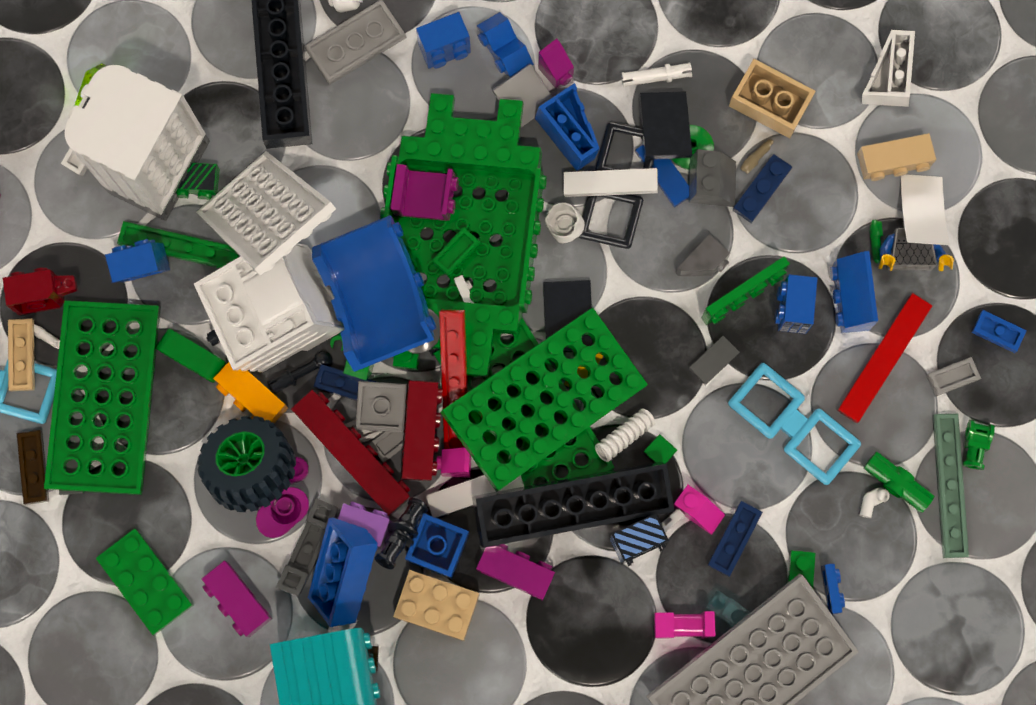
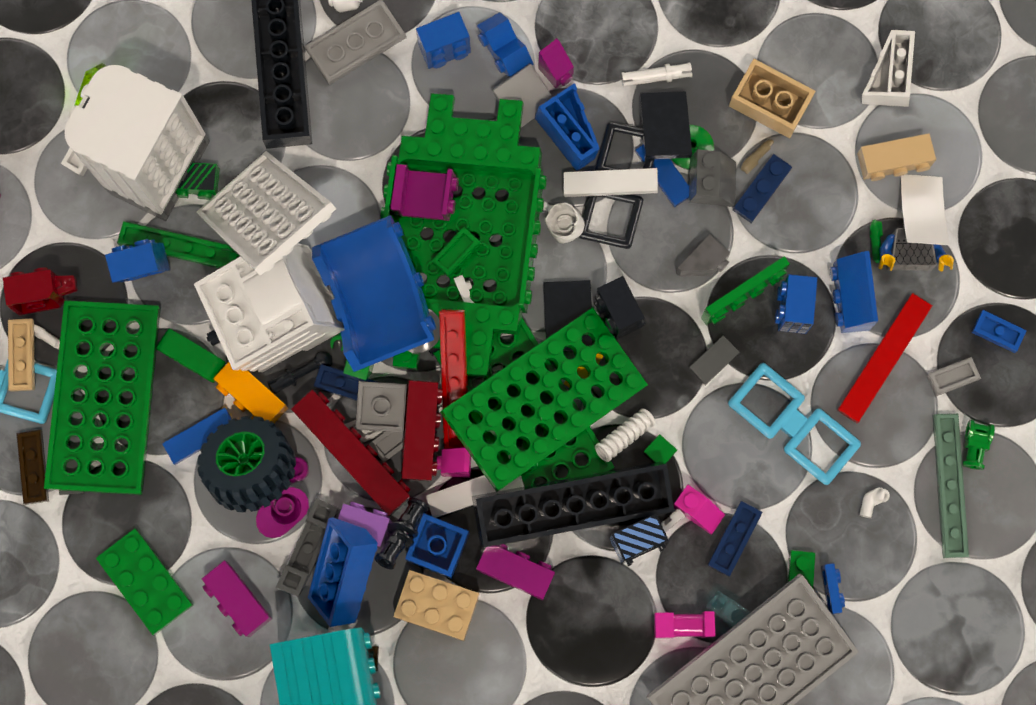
(192, 439): none -> blue tile
(619, 308): none -> black brick
(899, 482): green piece -> none

